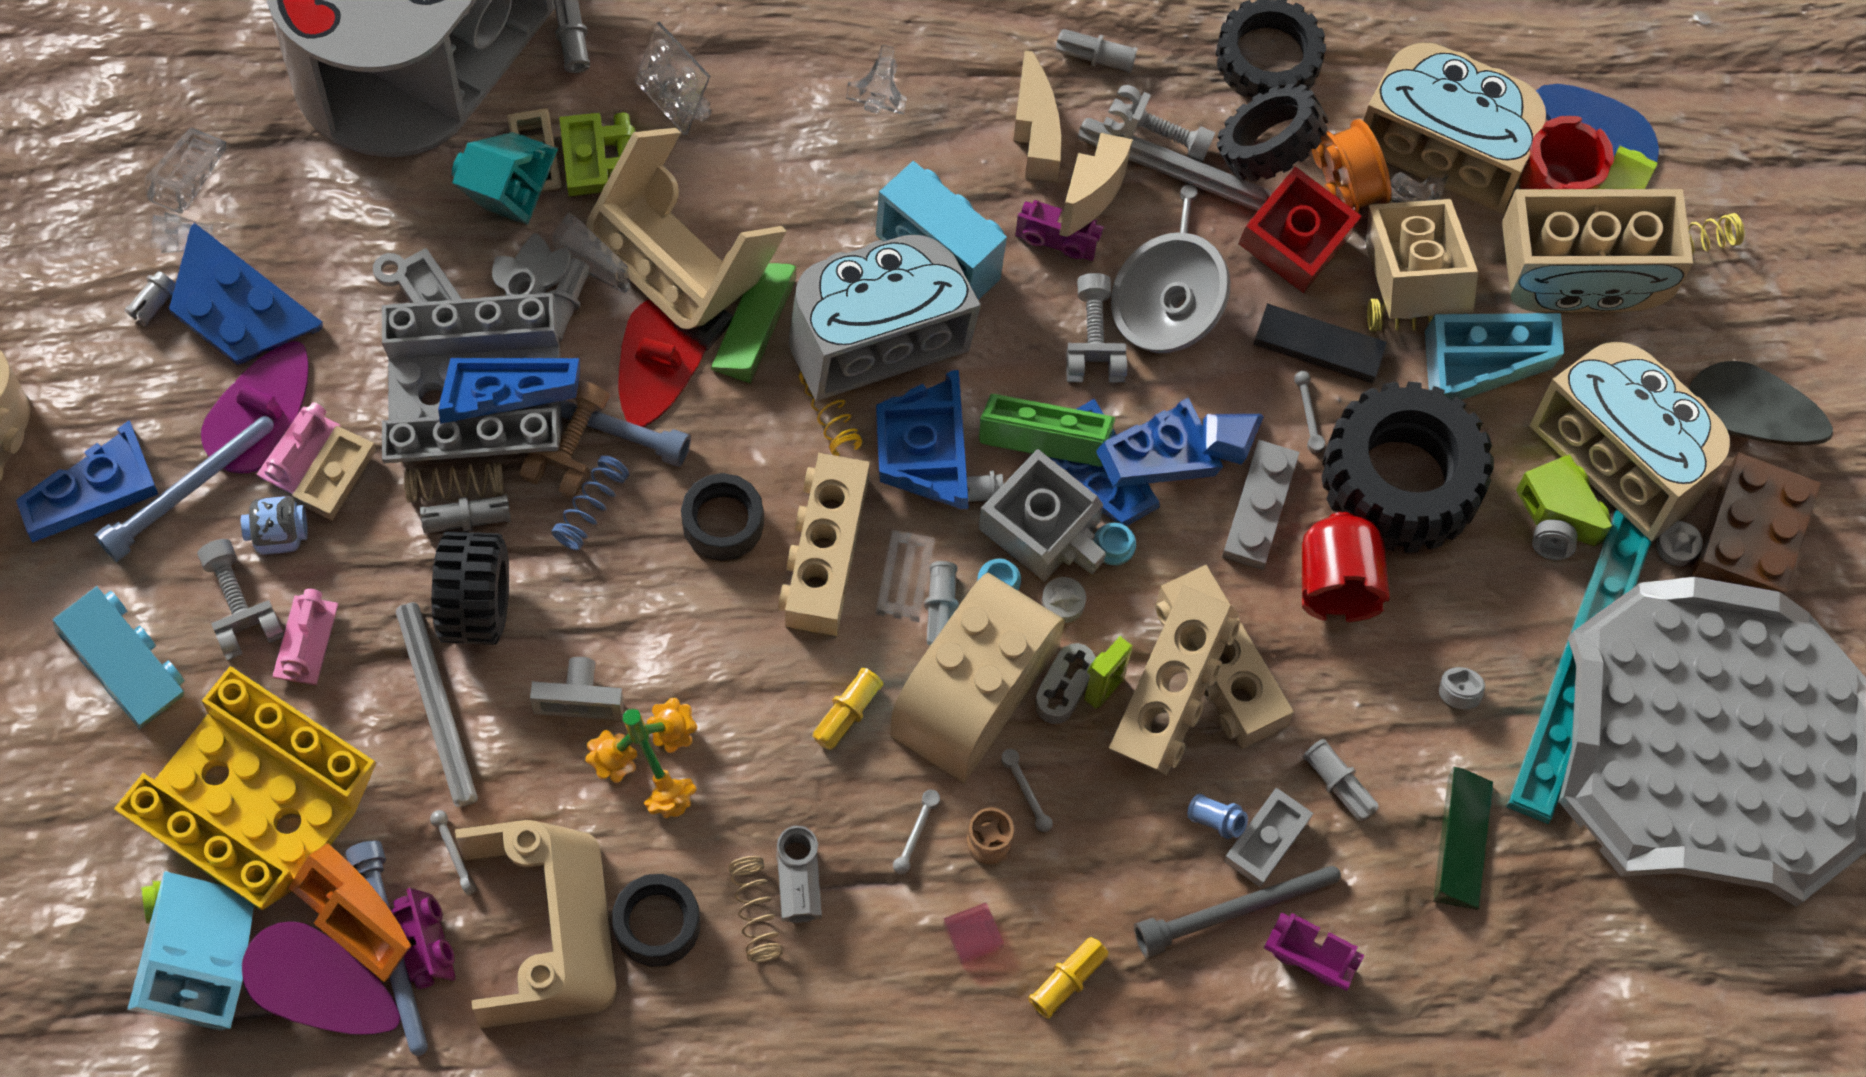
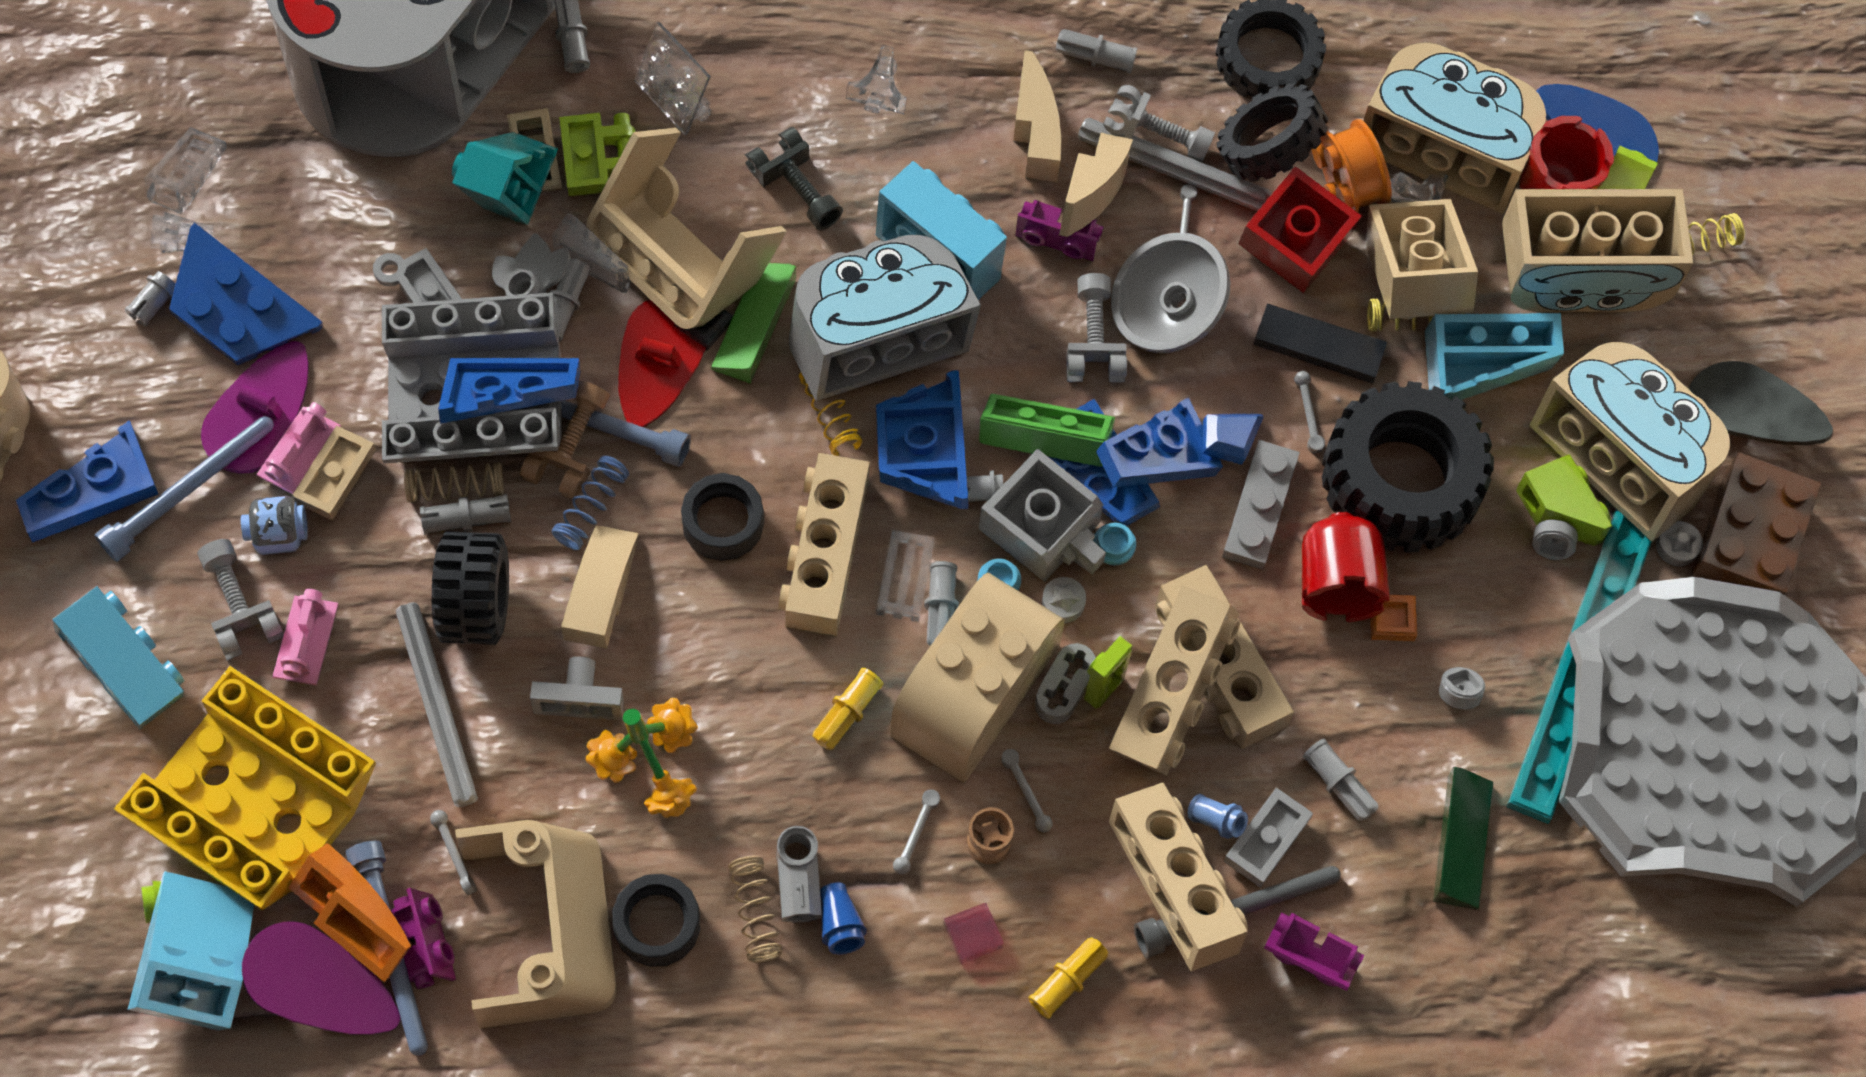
(599, 586): none -> tan slope
(823, 210): none -> pearl dark grey bar
(841, 924): none -> blue cone
(1197, 936): none -> tan brick
(1397, 620): none -> orange tile

